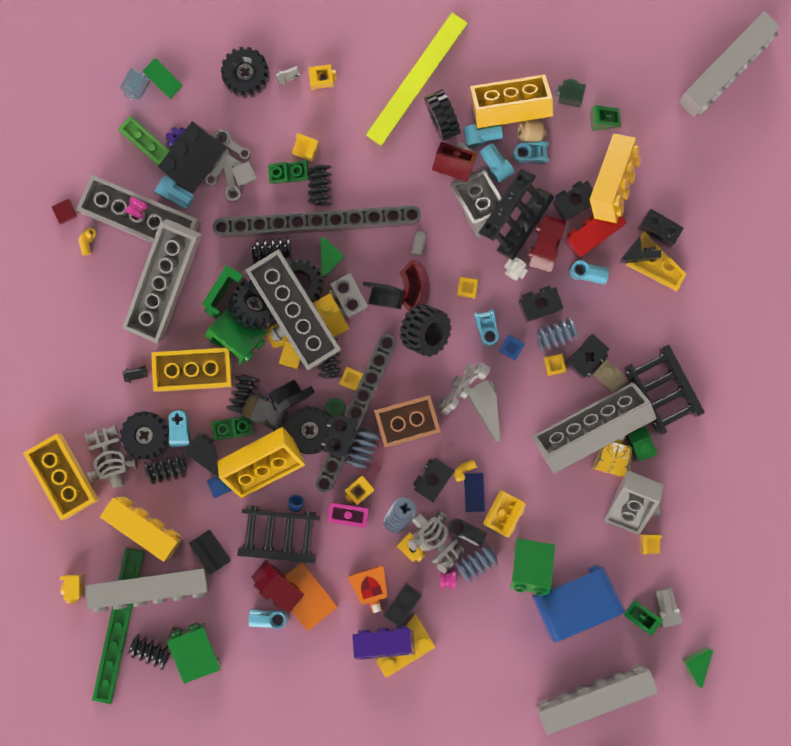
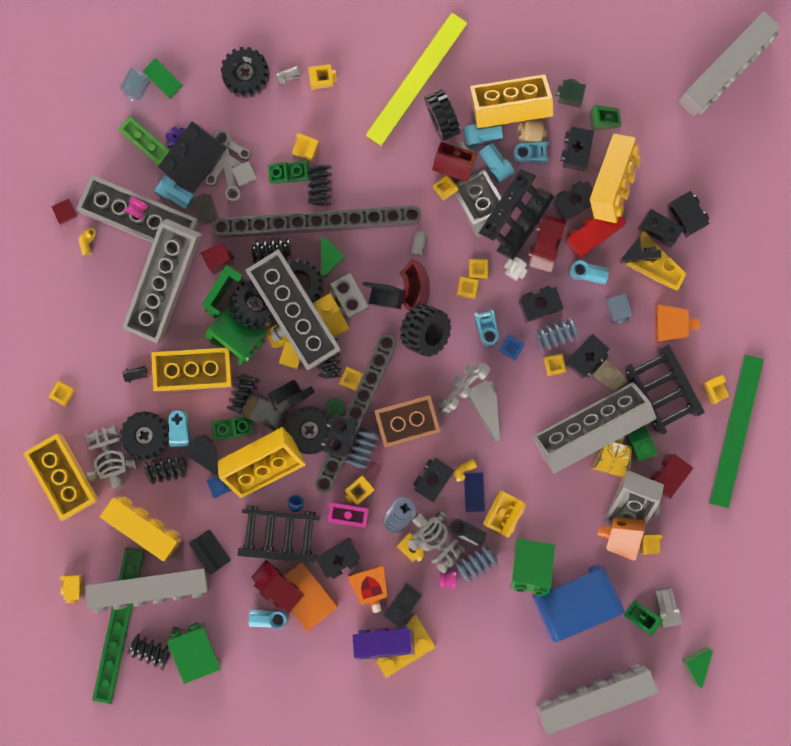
(61, 393): none -> yellow tile
(205, 209): none -> clear smoke brick
(218, 257): none -> dark red brick
(344, 549): none -> black brick
(445, 187): none -> yellow tile
(478, 268): none -> yellow tile
(581, 138): none -> black brick
(618, 309): none -> sand blue brick
(623, 536): none -> torso
(672, 474): none -> dark red brick
(673, 323): none -> orange torso
(689, 213): none -> black brick
(715, 389): none -> yellow panel
(736, 431): none -> green tile

